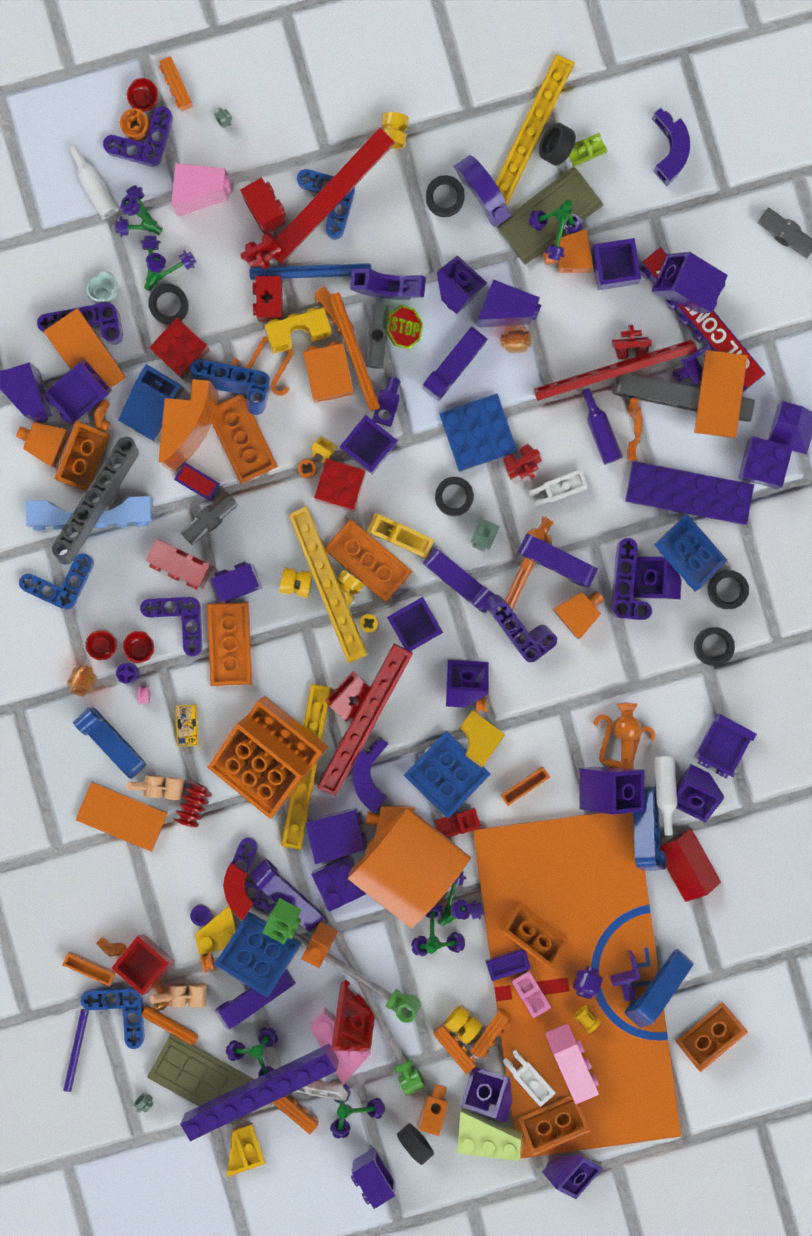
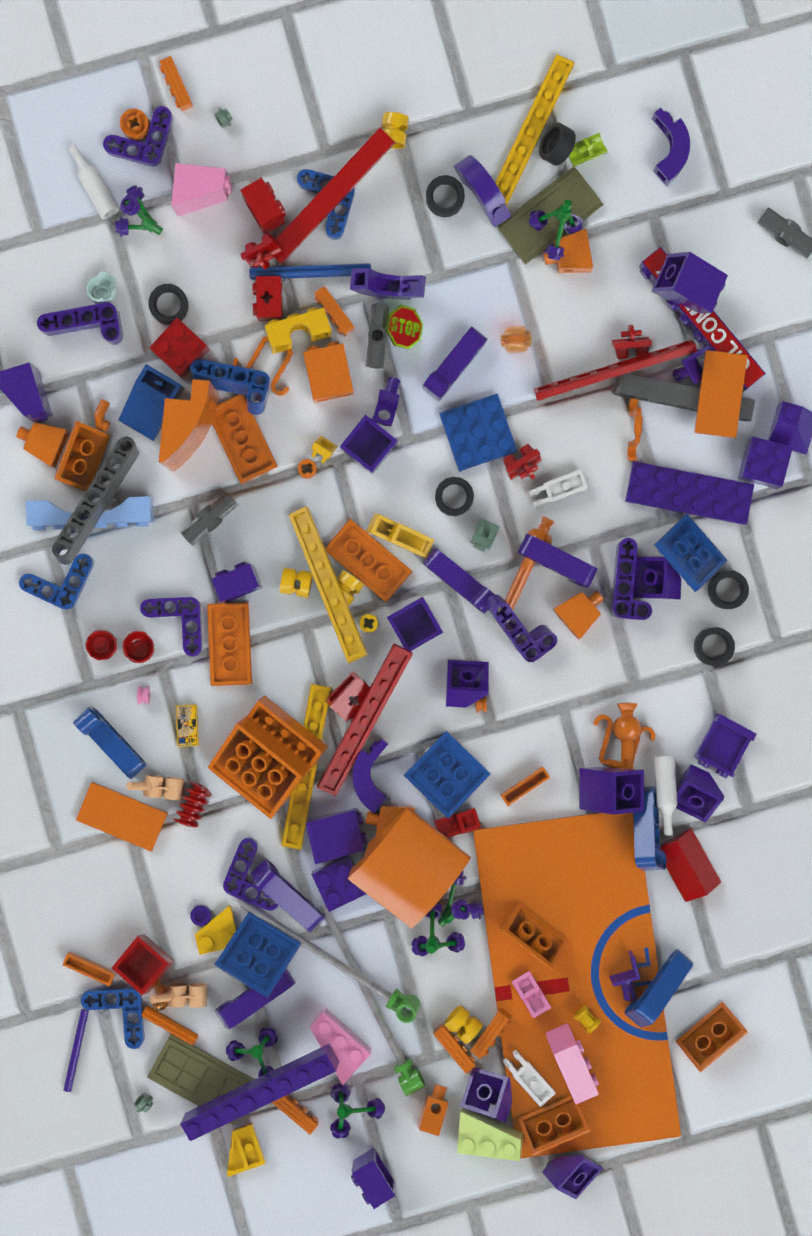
(77, 392): dark purple panel -> none
(78, 341): orange tile -> none
(82, 680): clear orange head -> none
(111, 949): clear orange arm -> none
(124, 675): dark purple wheel -> none
(142, 94): red hair -> none
(157, 262): dark purple plant -> none
(179, 564): wedge -> none
(197, 481): red tile -> none
(207, 962): orange bush -> none
(235, 891): red tile -> none
(282, 921): bright green brick -> none
(319, 945): orange slope -> none
(326, 1090): white hinge -> none
(340, 485): red piece -> none
(352, 1023): red wing -> none
(354, 351): orange axle -> none
(415, 1144): black tyre -> none
(458, 284): dark purple slope -> none
(481, 737): yellow tile -> none
(508, 307): dark purple slope -> none
(508, 964): dark purple tile -> none
(587, 982): dark purple head -> none
(601, 431): dark purple piece -> none
(616, 264): dark purple piece -> none

